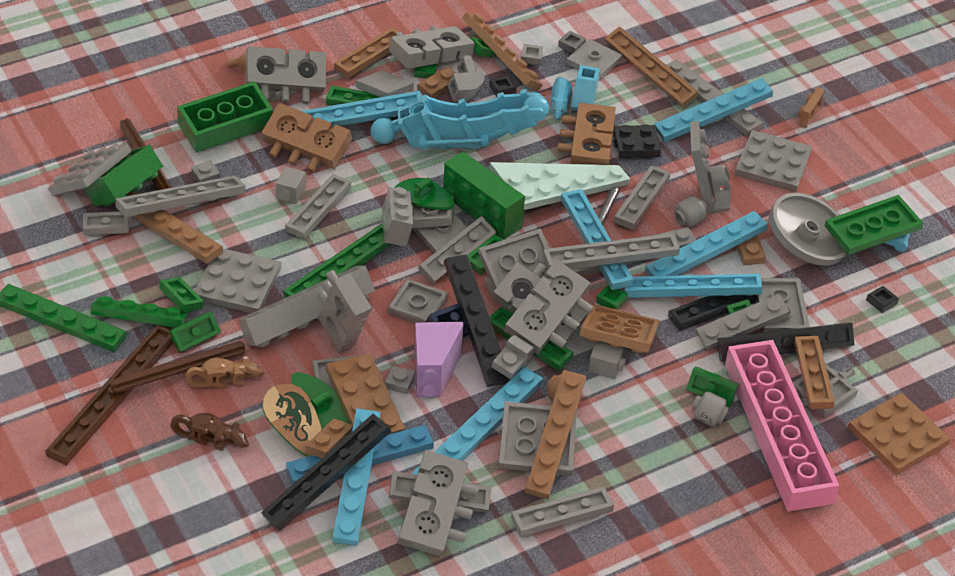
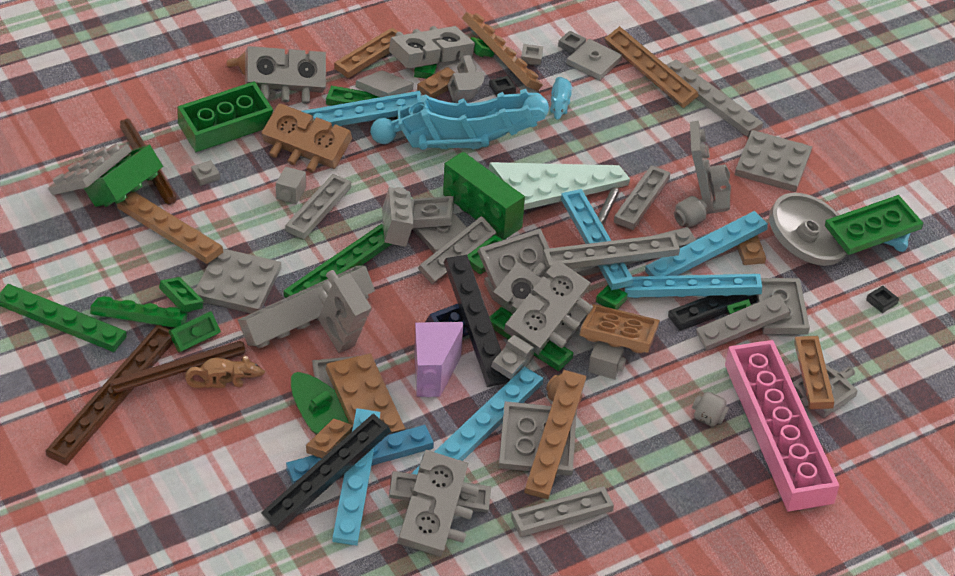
(105, 223): light grey plate -> none
(179, 196): light grey plate -> none
(209, 428): reddish brown animal -> none
(291, 415): shield -> none
(400, 379): light grey plate -> none
(417, 302): light grey tile -> none
(427, 194): green shield -> none
(585, 86): medium azure slope -> none
(591, 134): medium nougat piece -> none
(636, 141): black plate -> none
(705, 381): green plate -> none
(714, 109): medium azure plate -> none
(812, 106): medium nougat plate -> none
(829, 336): black plate -> none
(899, 433): medium nougat plate -> none

